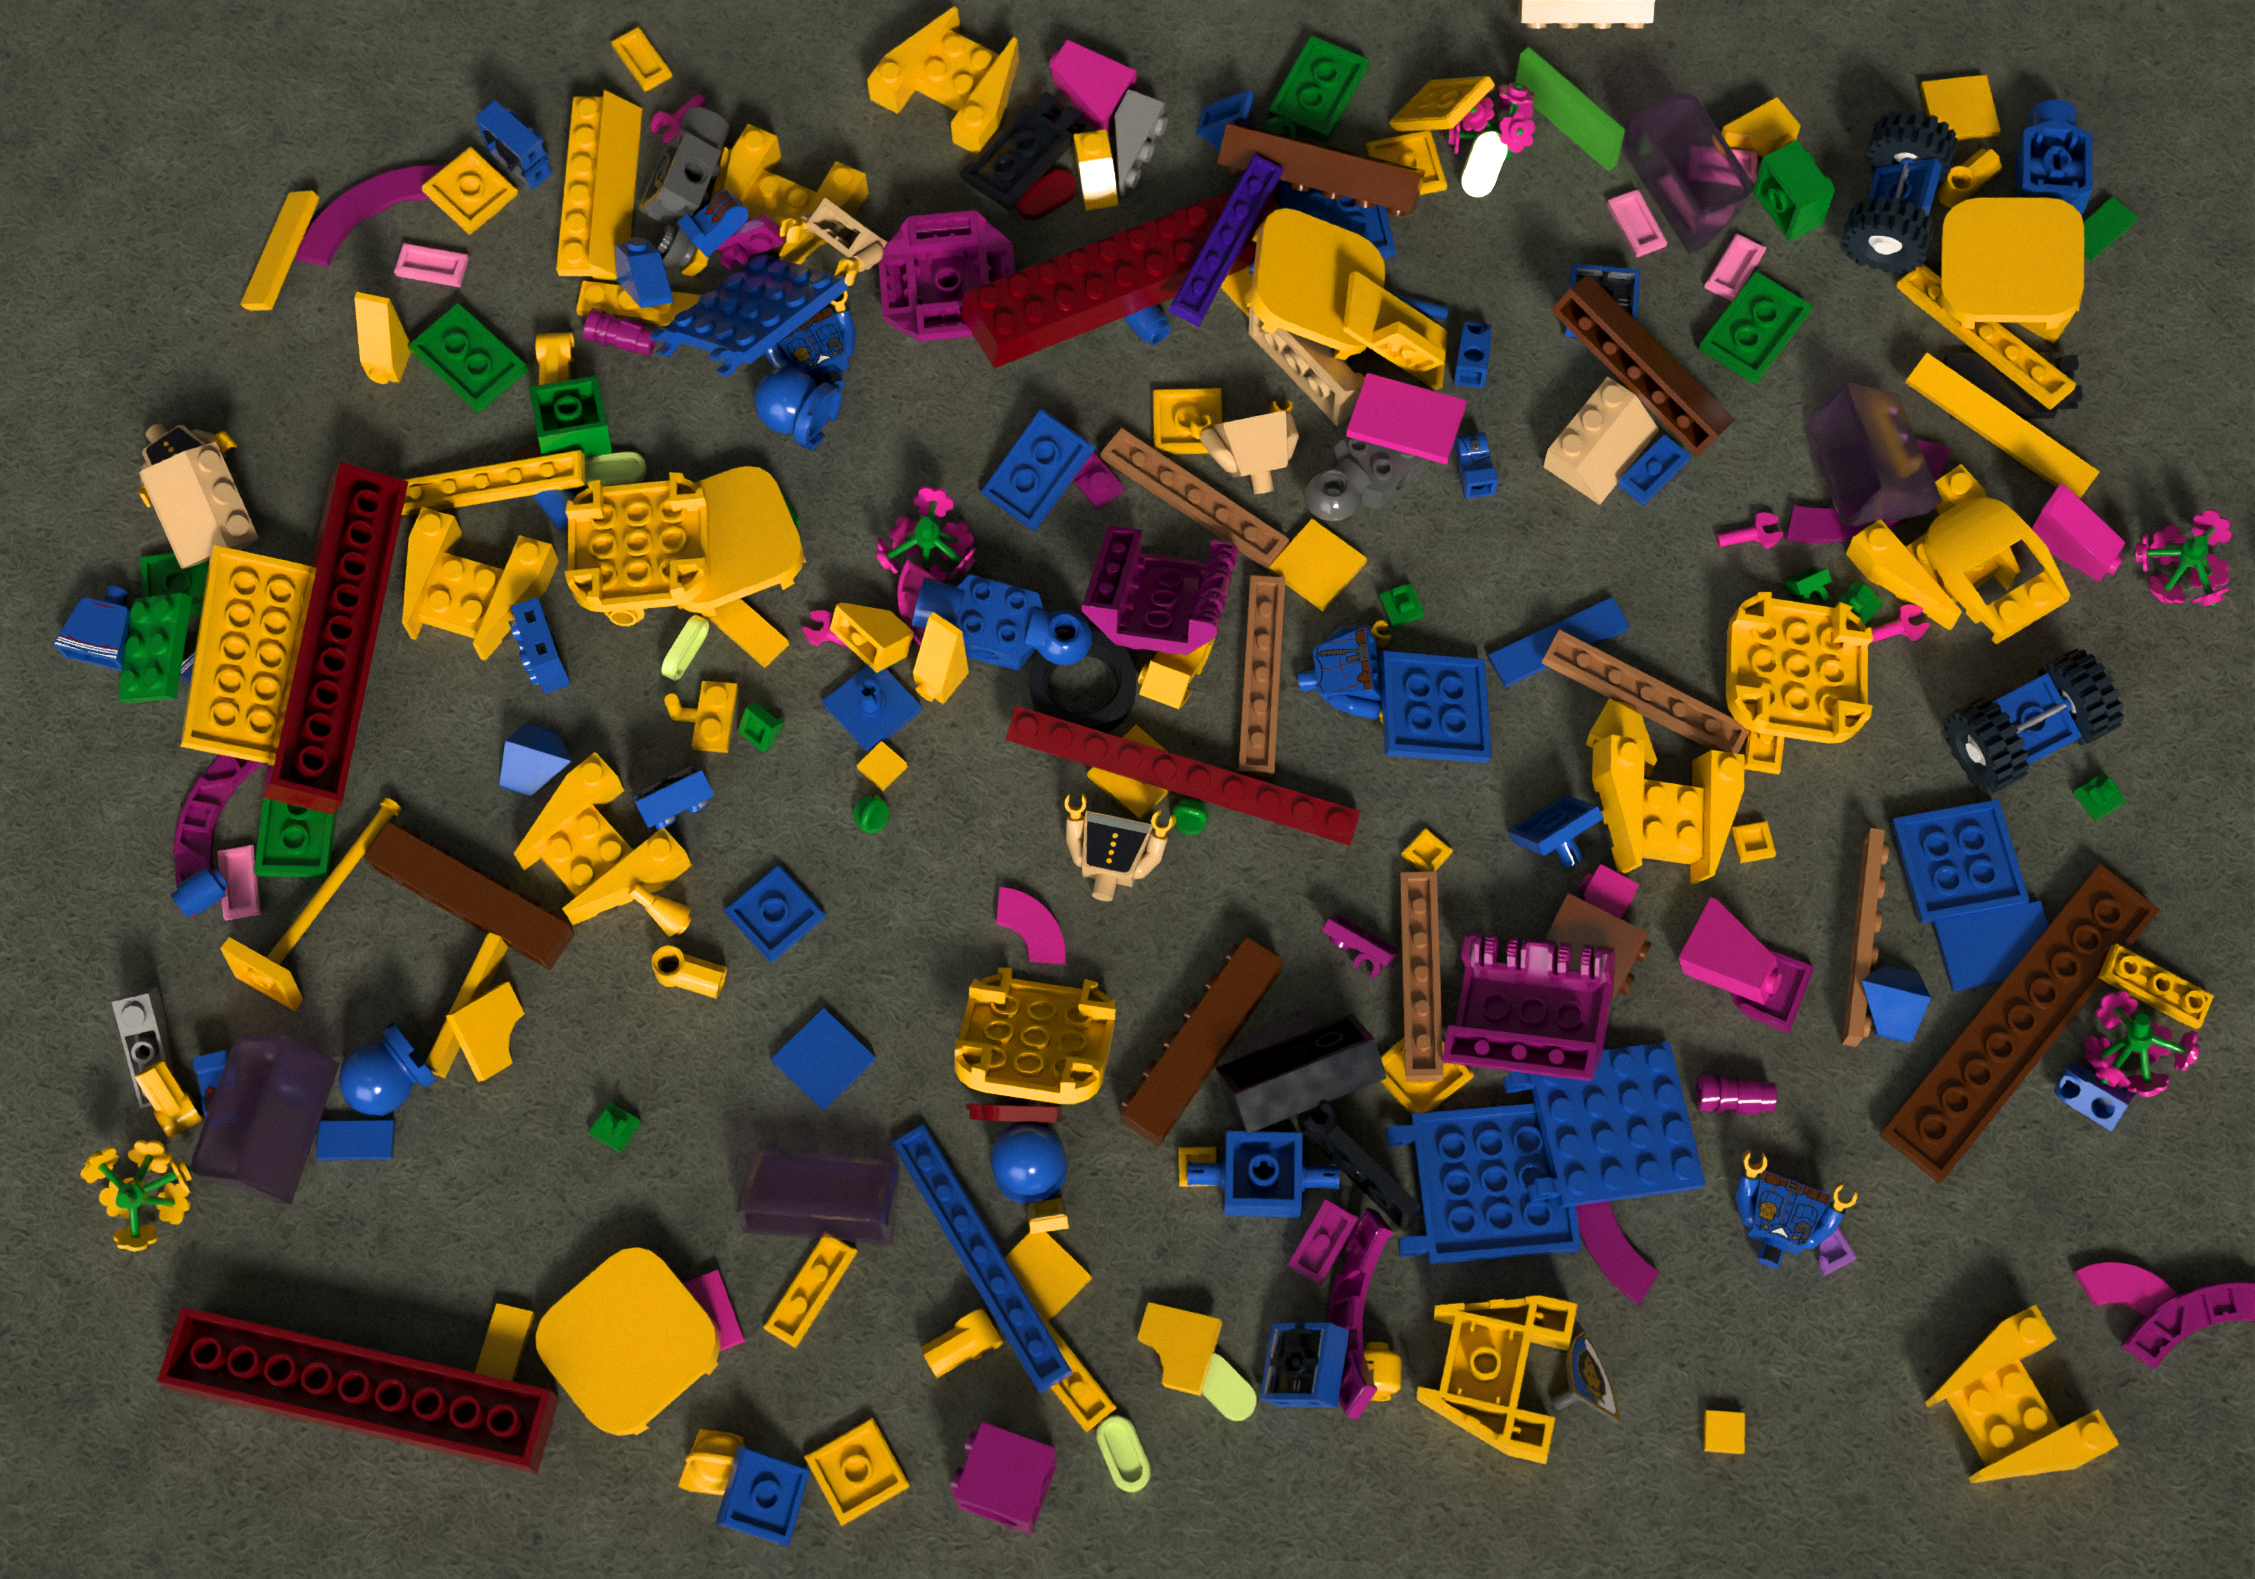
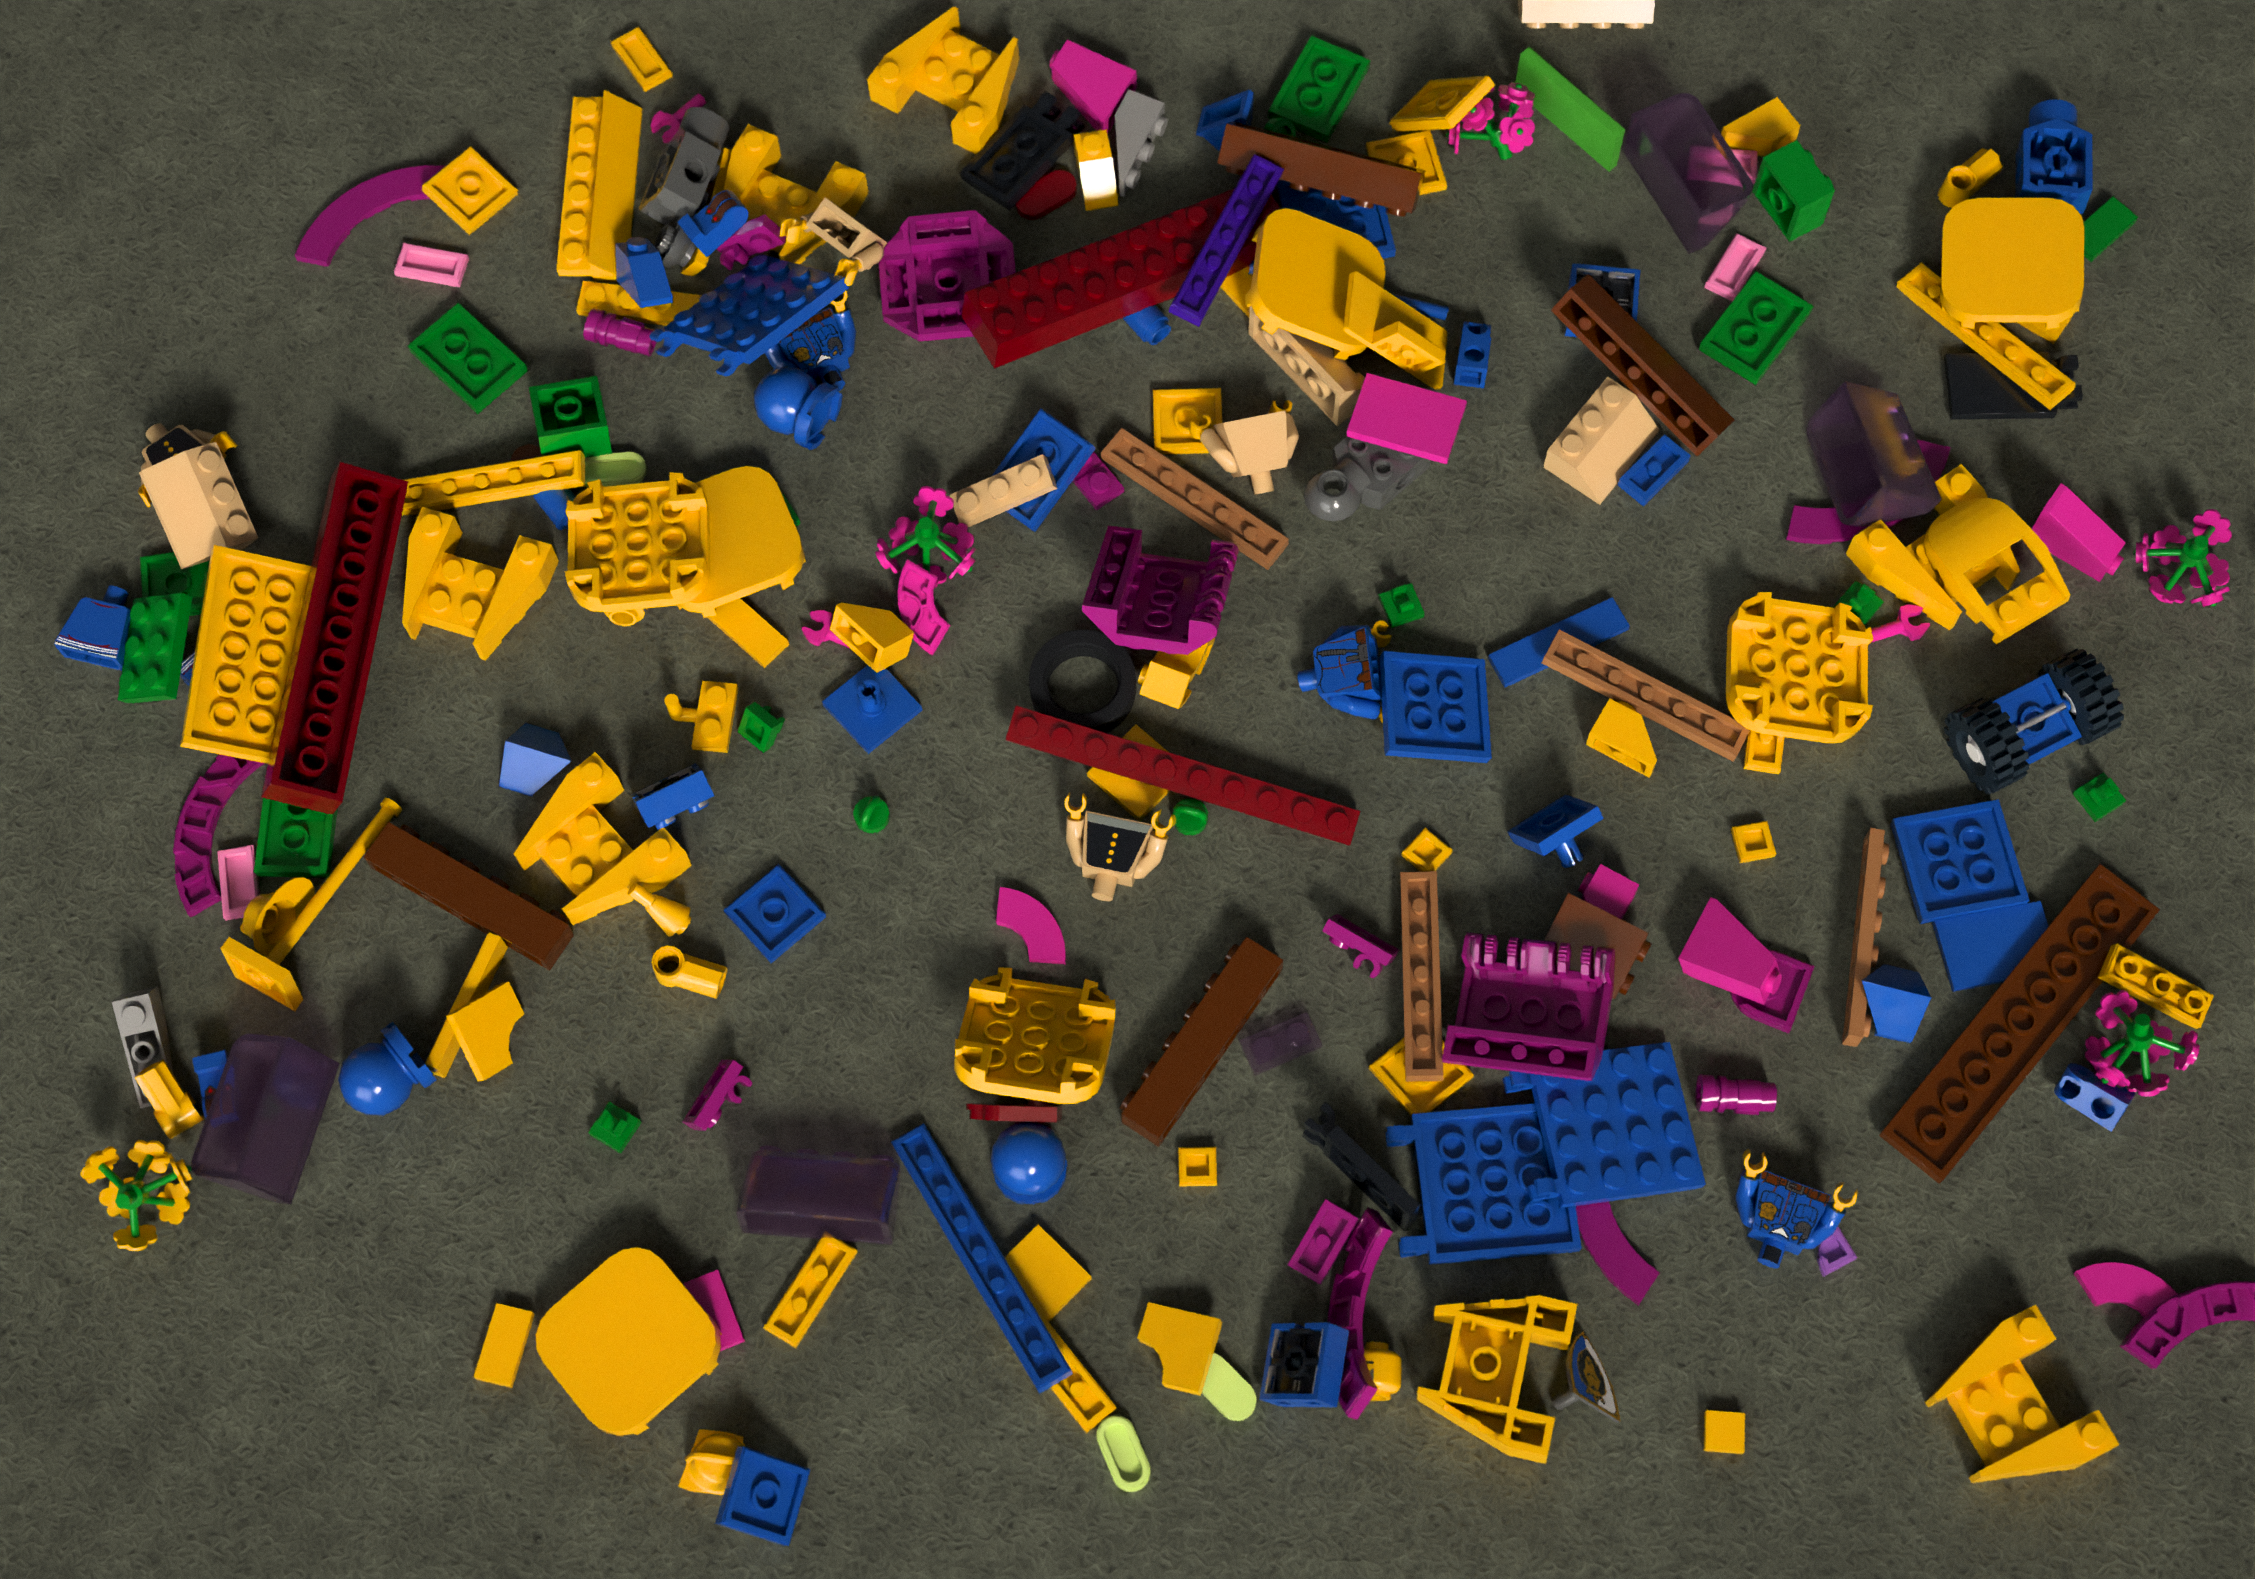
(200, 891): blue brick -> none
(272, 914): none -> yellow piece
(280, 251): yellow tile -> none
(356, 1140): blue tile -> none
(359, 1390): dark red brick -> none
(380, 339): yellow slope -> none
(514, 144): blue piece -> none
(538, 646): blue piece -> none
(554, 356): yellow piece -> none
(685, 647): yellowish green tile -> none
(706, 1108): none -> magenta plate
(823, 1059): blue tile -> none
(857, 1471): yellow tile -> none
(882, 765): yellow tile -> none
(940, 660): yellow slope -> none
(966, 1341): yellow piece -> none
(1003, 622): blue brick -> none
(1004, 491): none -> tan plate
(1004, 1477): magenta brick -> none
(1047, 1215): yellow tile -> none
(1262, 676): medium nougat plate -> none
(1287, 1174): blue brick -> none
(1301, 1073): black brick -> none
(1317, 564): yellow tile -> none
(1475, 465): blue leg -> none
(1483, 163): tile -> none
(1636, 223): bright pink tile -> none
(1663, 817): yellow wedge -> none
(1752, 533): dark pink bar -> none
(1808, 581): green tile -> none
(1894, 222): black plate -> none
(1962, 104): yellow tile -> none
(2001, 426): yellow tile -> none

